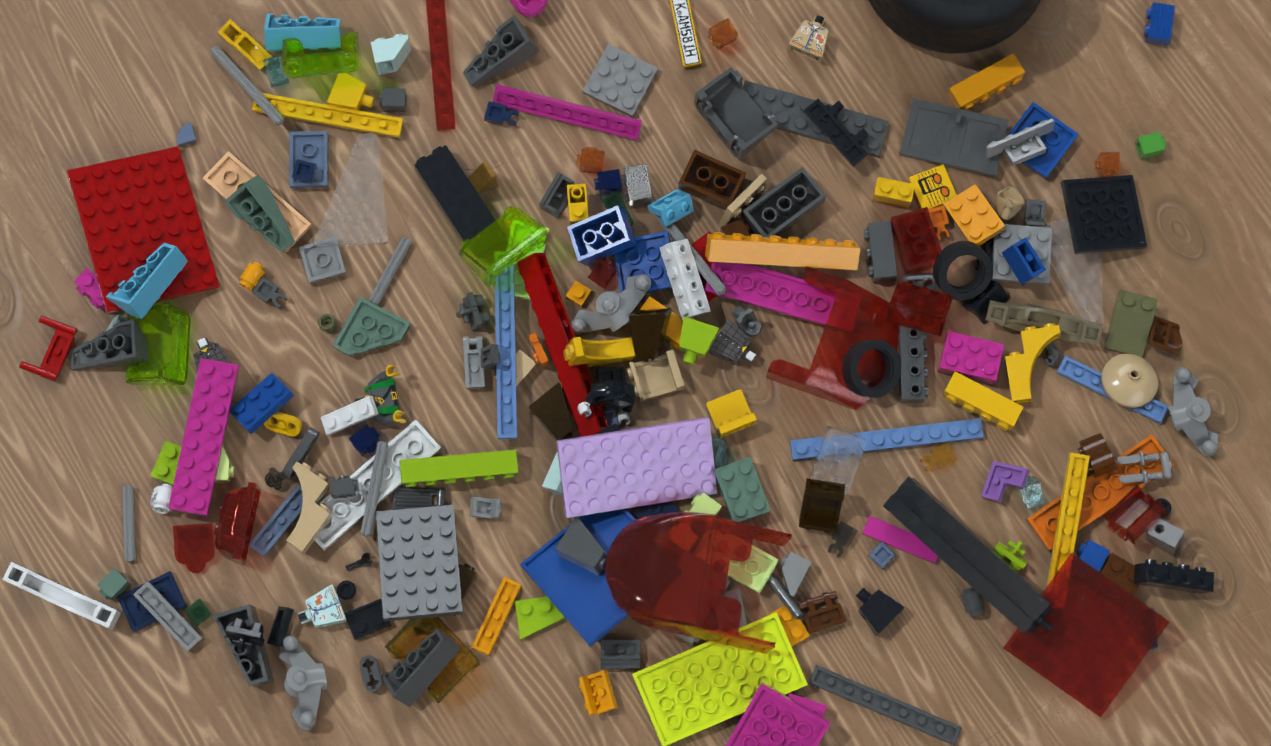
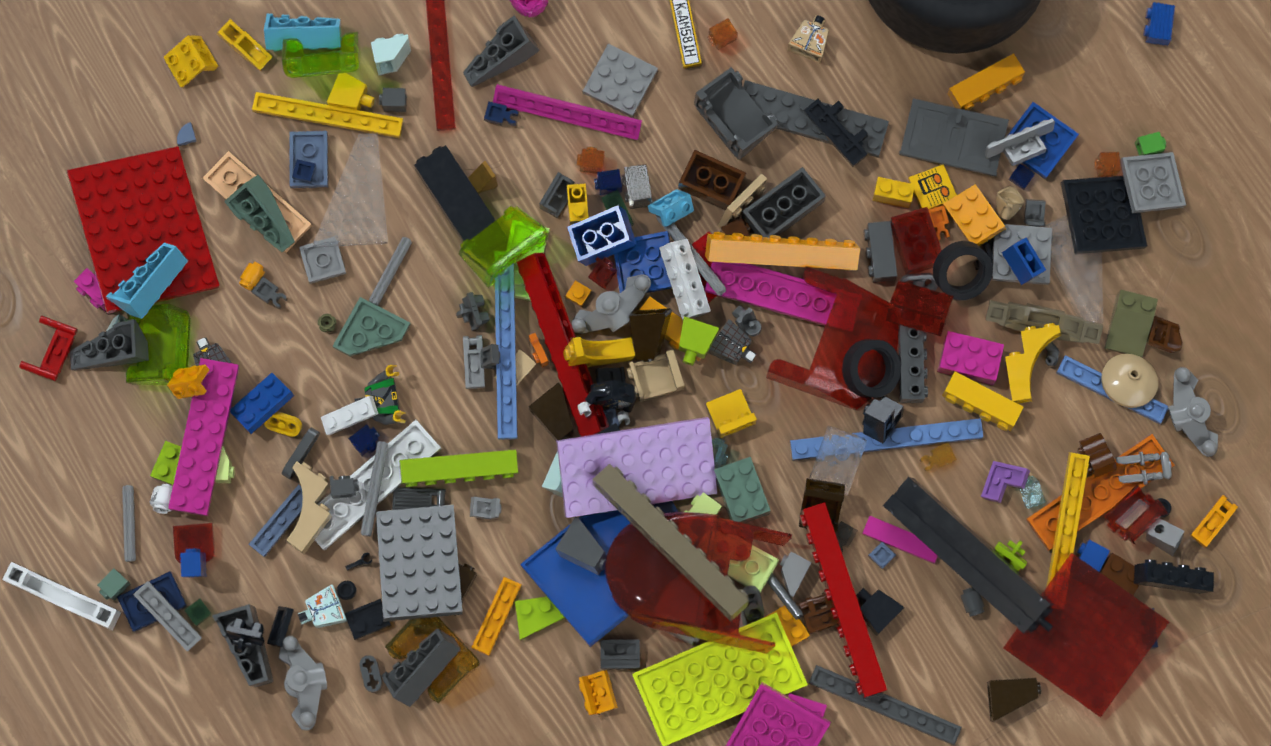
(187, 381): none -> light orange bracket
(190, 59): none -> yellow bracket
(193, 563): none -> blue brick
(237, 522): clear red windscreen -> none
(245, 83): light grey axle -> none
(270, 478): clear smoke plate -> none
(275, 71): clear light blue bracket -> none
(670, 542): none -> dark tan brick
(754, 602): none -> dark grey plate
(843, 599): none -> red brick
(881, 418): none -> black brick
(980, 303): black panel -> none
(1010, 694): none -> dark brown slope
(1021, 176): none -> clear blue tile
(1152, 182): none -> light grey plate
(1213, 521): none -> light orange plate

